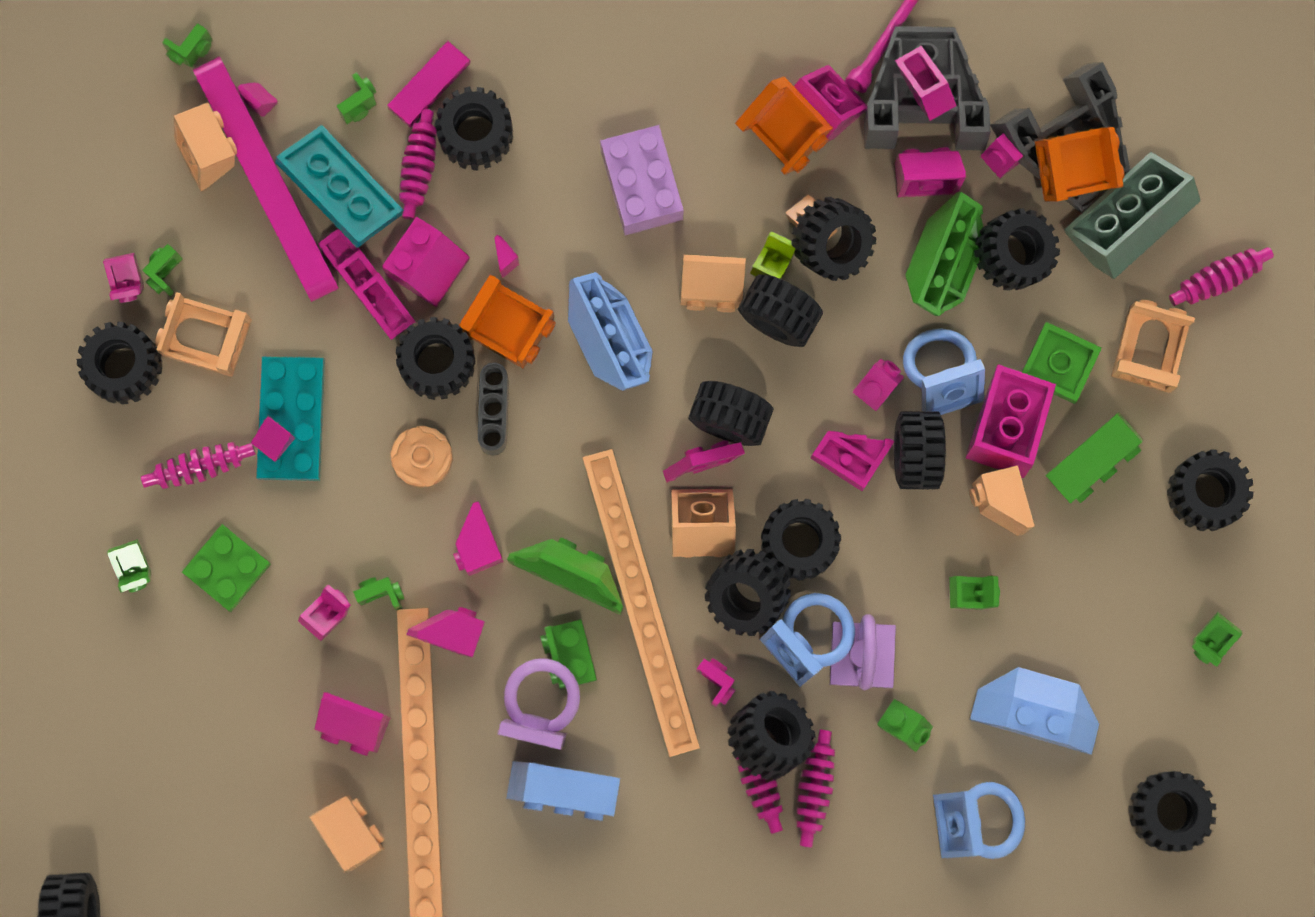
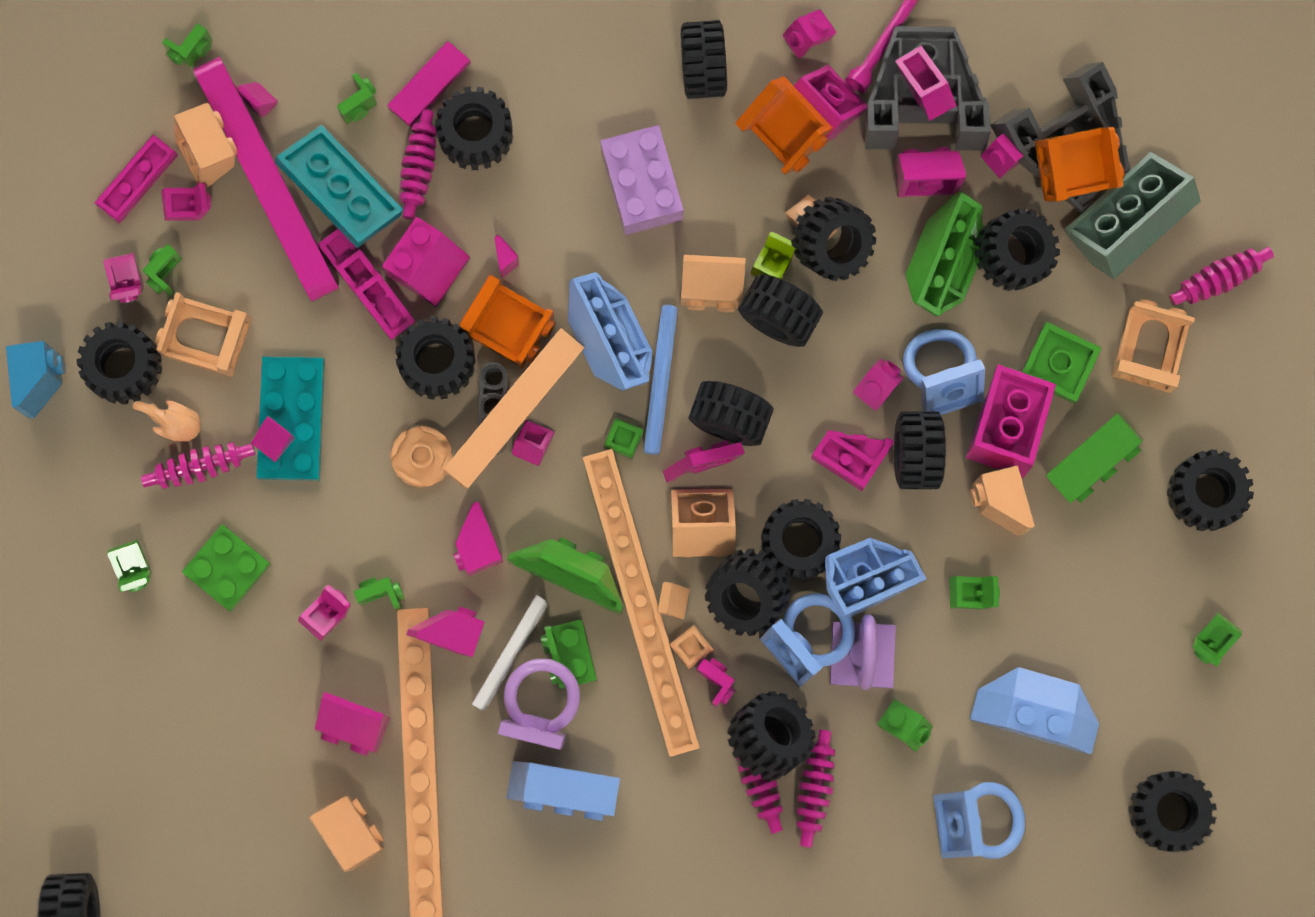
(33, 375): none -> dark azure slope
(136, 179): none -> dark pink tile
(176, 422): none -> light nougat piece
(185, 203): none -> dark pink bracket
(510, 653): none -> white tile
(513, 409): none -> light nougat tile
(532, 442): none -> dark pink slope
(623, 438): none -> bright green tile
(660, 379): none -> light blue axle
(673, 600): none -> light nougat tile
(691, 647): none -> light nougat tile
(703, 59): none -> black tyre
(808, 32): none -> dark pink bracket
(869, 575): none -> light blue wedge

